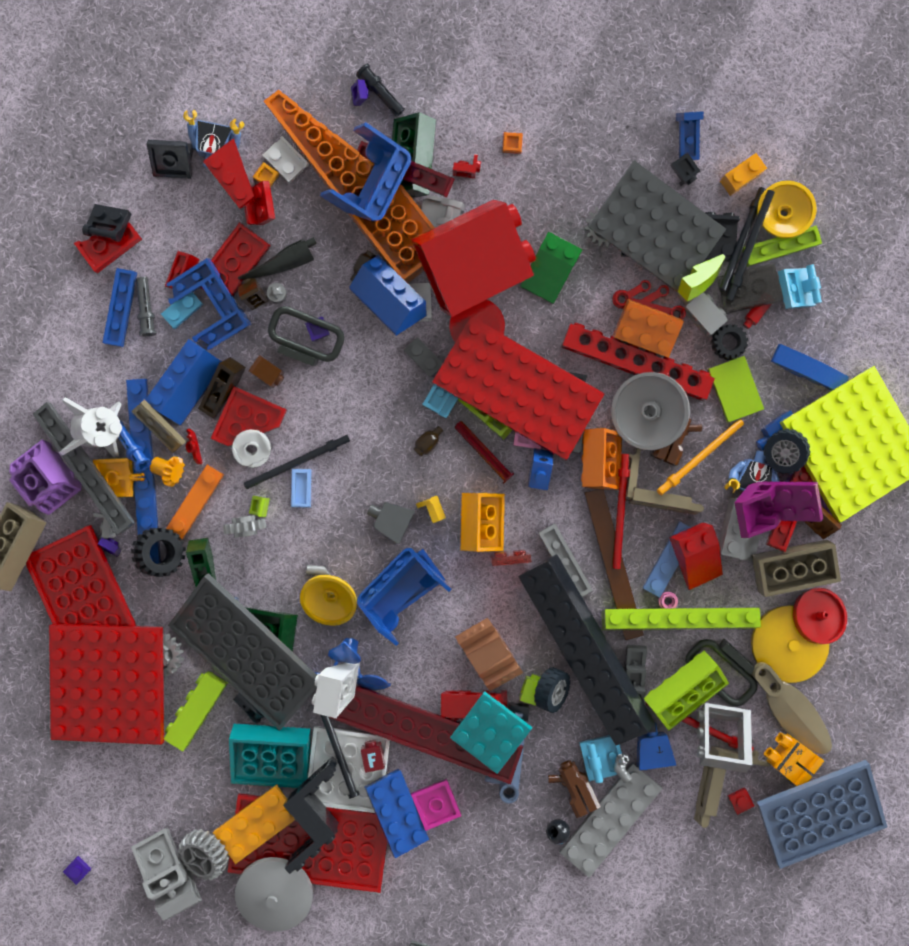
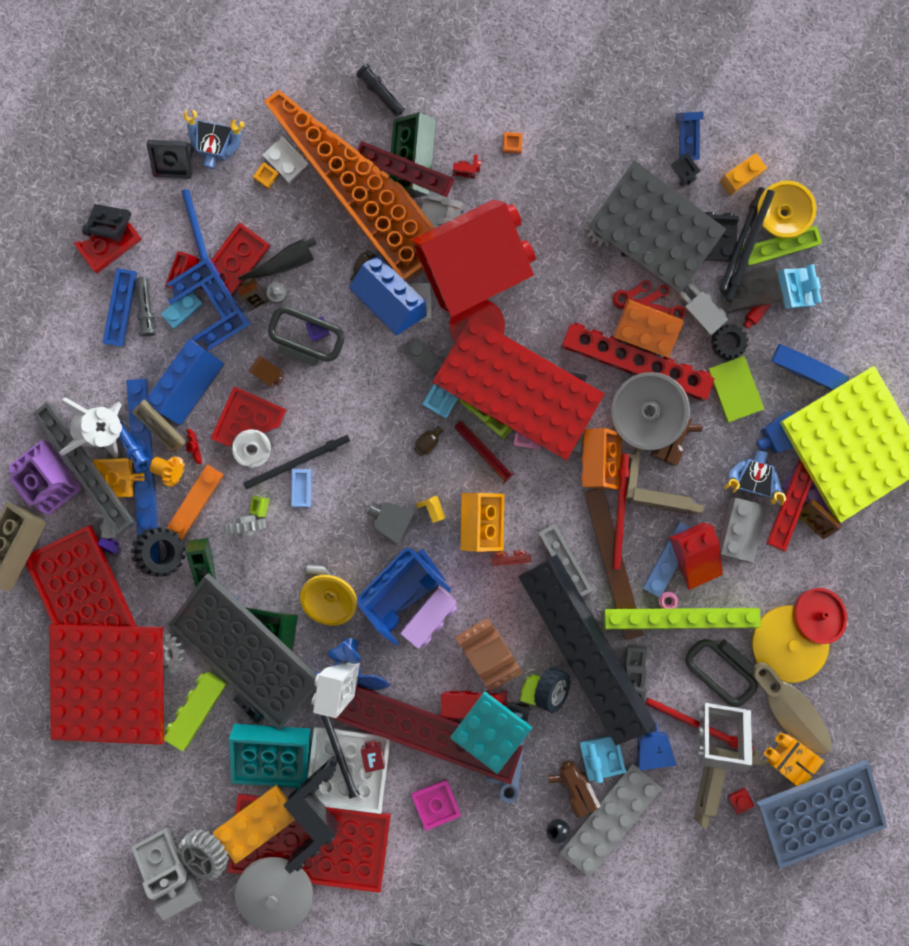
(77, 870): dark purple plate -> none
(194, 224): none -> blue bar
(224, 379): dark brown slope -> none
(230, 173): red wing -> none
(261, 209): red bracket -> none
(359, 92): dark purple plate -> none
(389, 169): blue windscreen -> none
(396, 813): blue plate -> none
(429, 617): none -> lavender brick
(540, 470): blue torso -> none
(552, 267): green slope -> none
(620, 767): light grey arm -> none
(674, 479): light orange bar -> none
(686, 690): lime slope -> none
(700, 278): lime slope -> none
(768, 503): magenta bracket -> none
(787, 451): black wheel -> none
(797, 568): dark tan brick -> none

